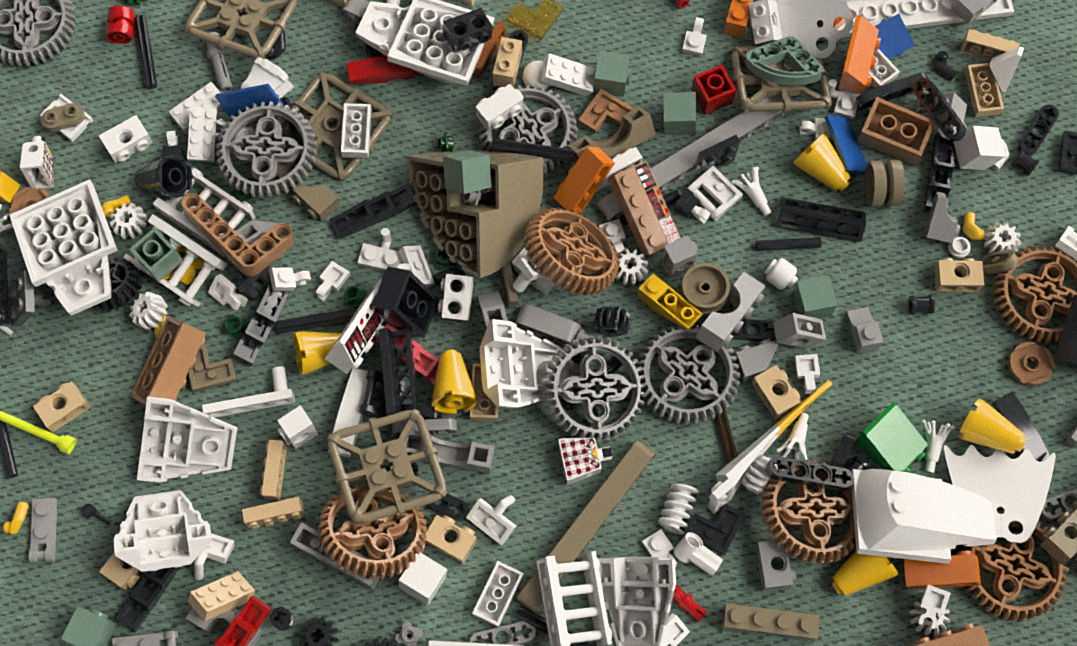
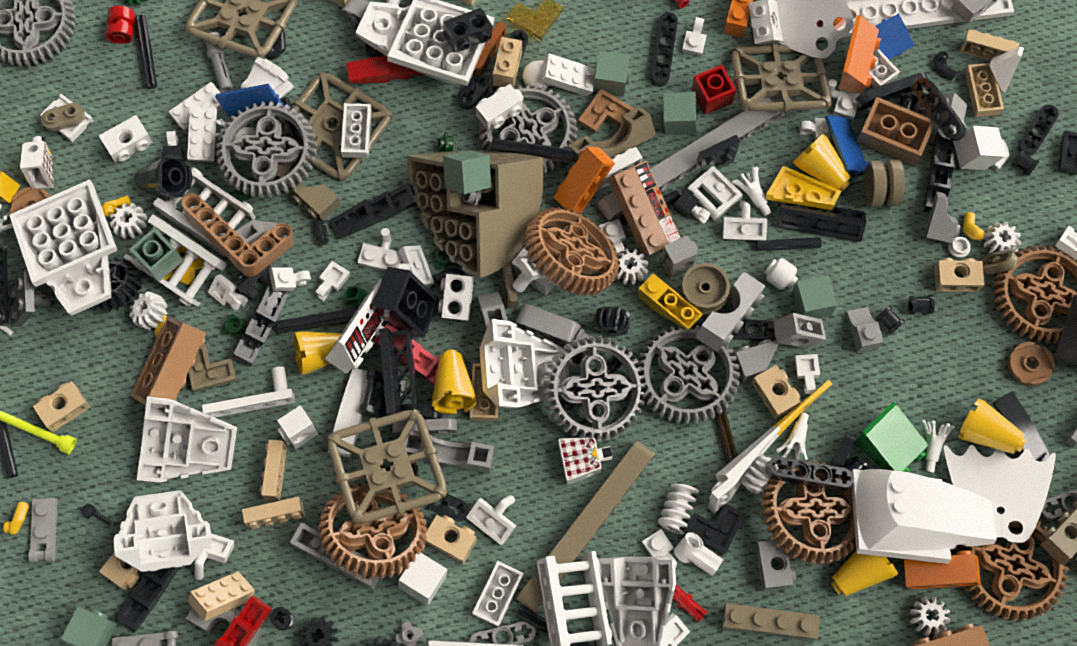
(320, 232): none -> black piece
(476, 95): none -> black beam
(662, 49): none -> black beam
(744, 226): none -> white plate
(787, 48): sand green beam -> none
(802, 190): none -> yellow wing
(890, 319): none -> black bush
(908, 104): none -> black bush
(934, 602): white plate -> none

